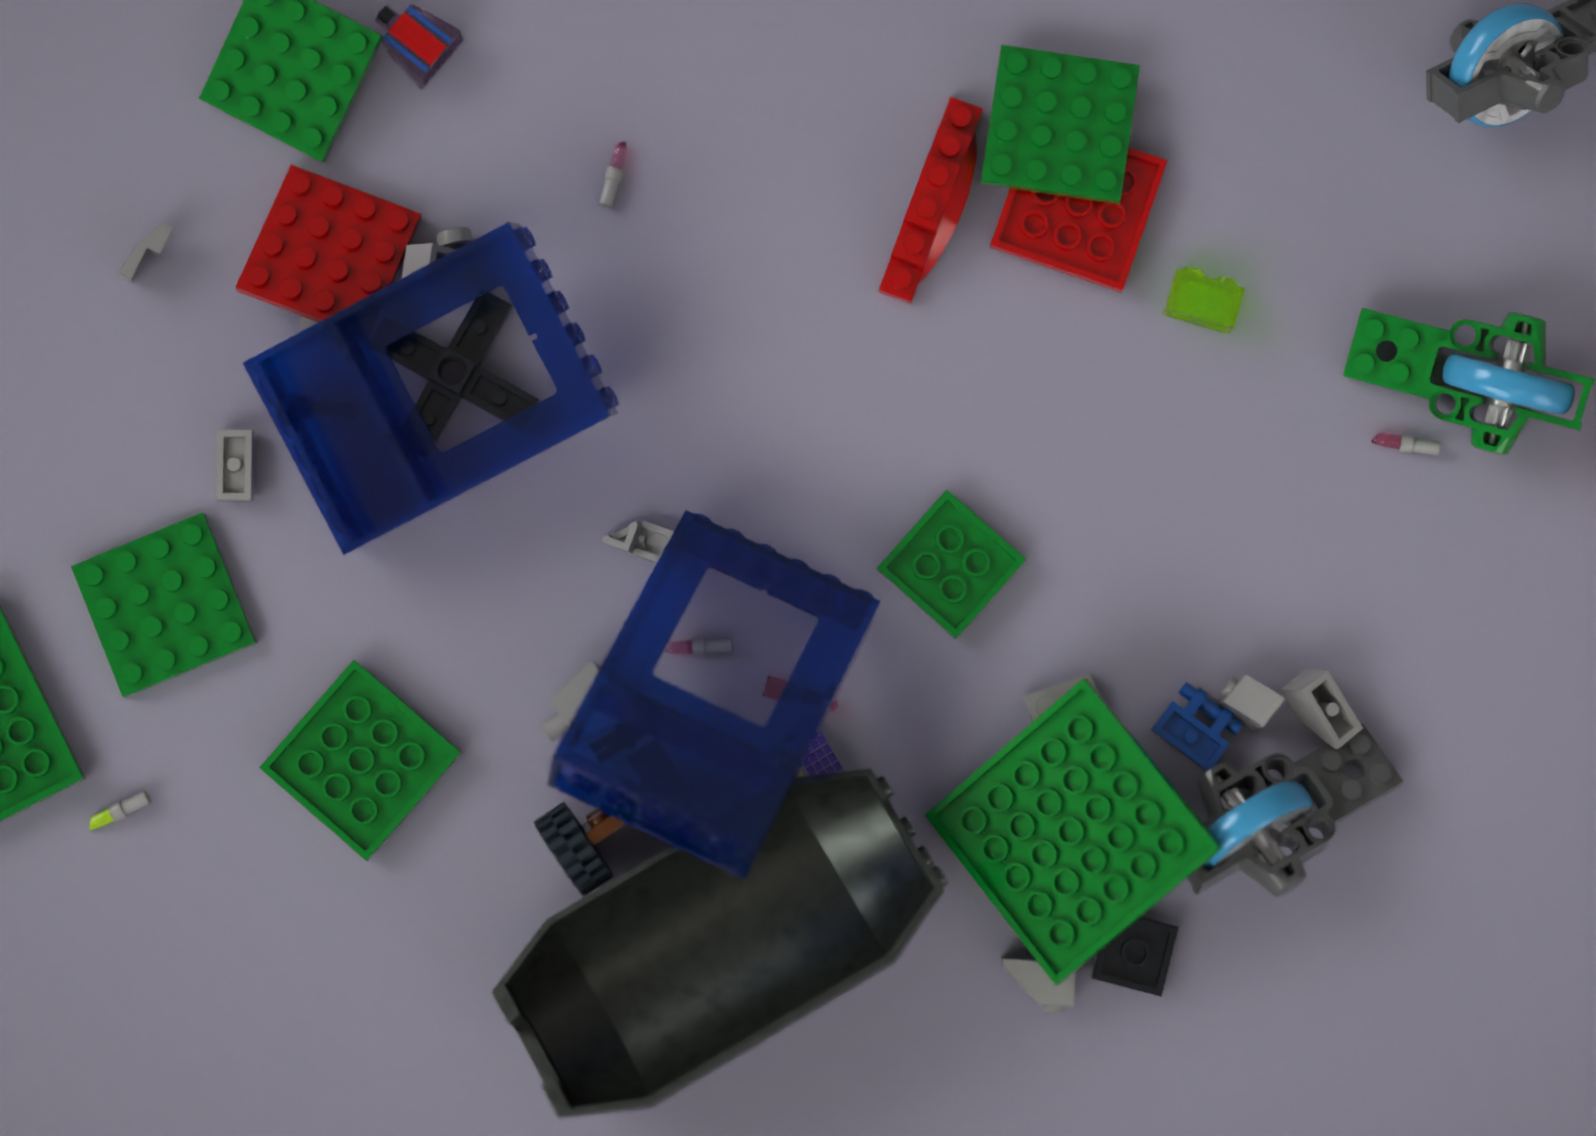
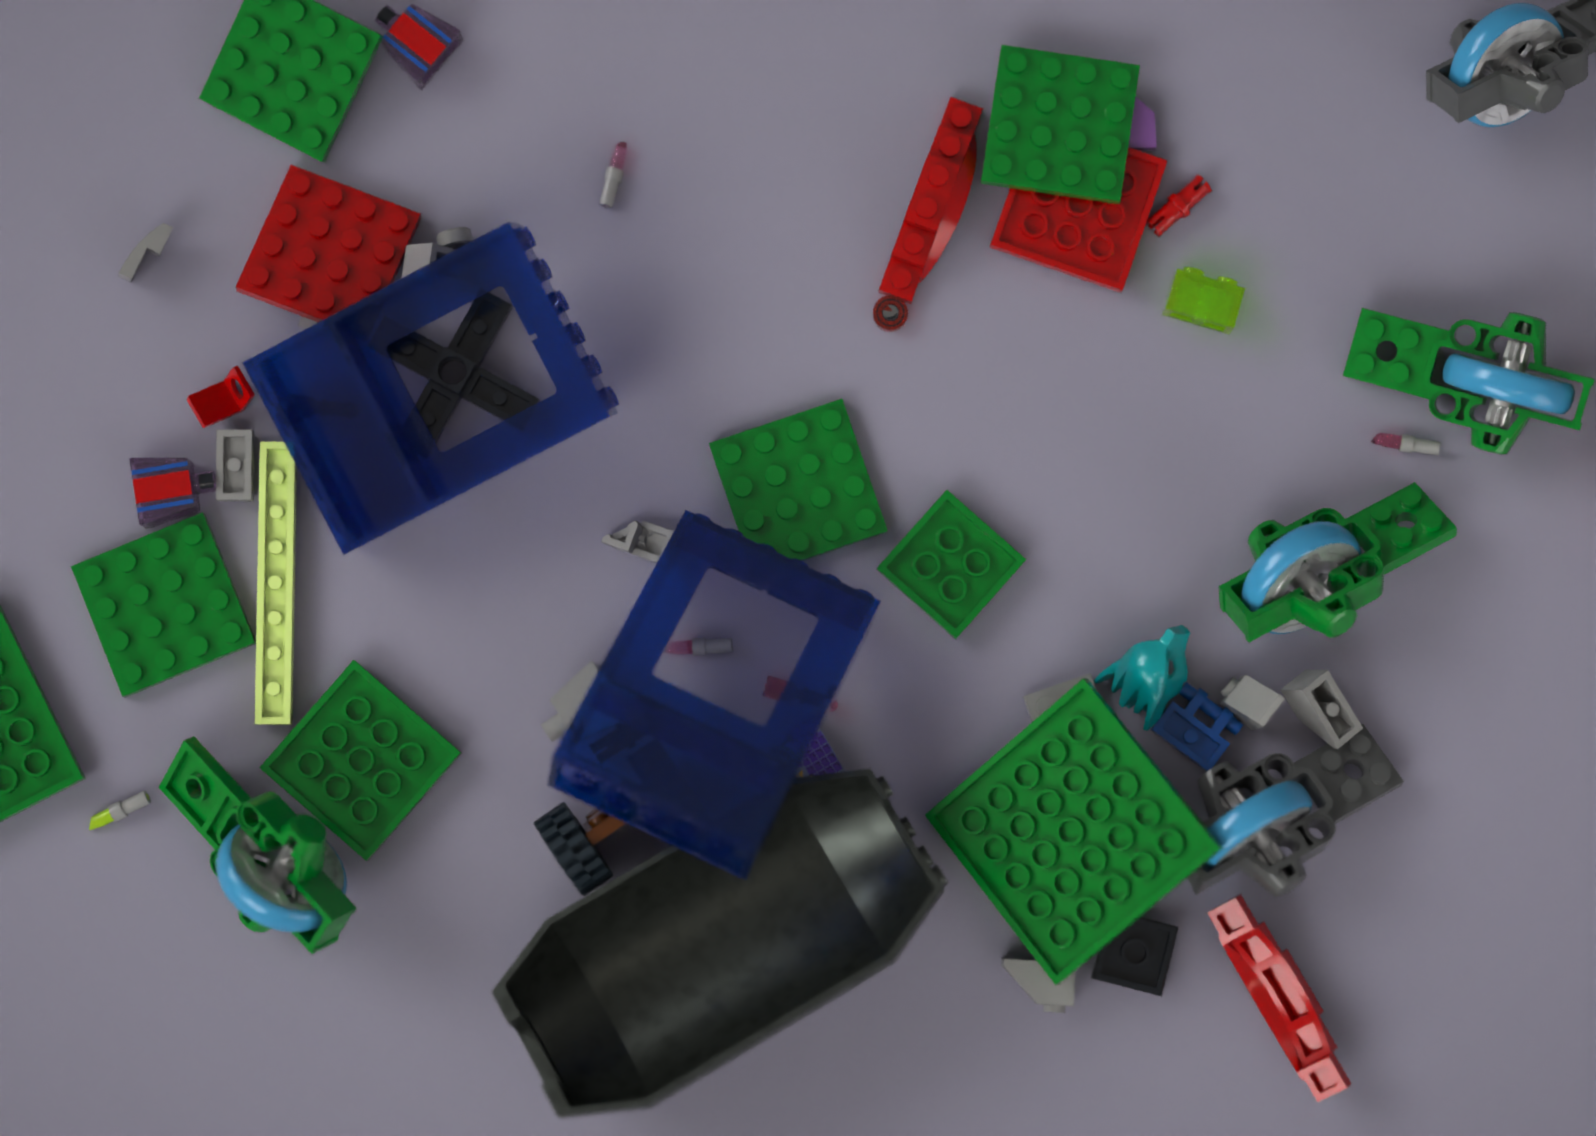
(167, 489): none -> torso
(221, 399): none -> red bracket
(262, 851): none -> green piece
(275, 585): none -> yellowish green plate
(800, 483): none -> green plate
(890, 313): none -> clear red tile
(1142, 128): none -> medium lavender tile
(1145, 673): none -> teal piece
(1178, 205): none -> red pin
(1281, 997): none -> red piece
(1325, 566): none -> green piece

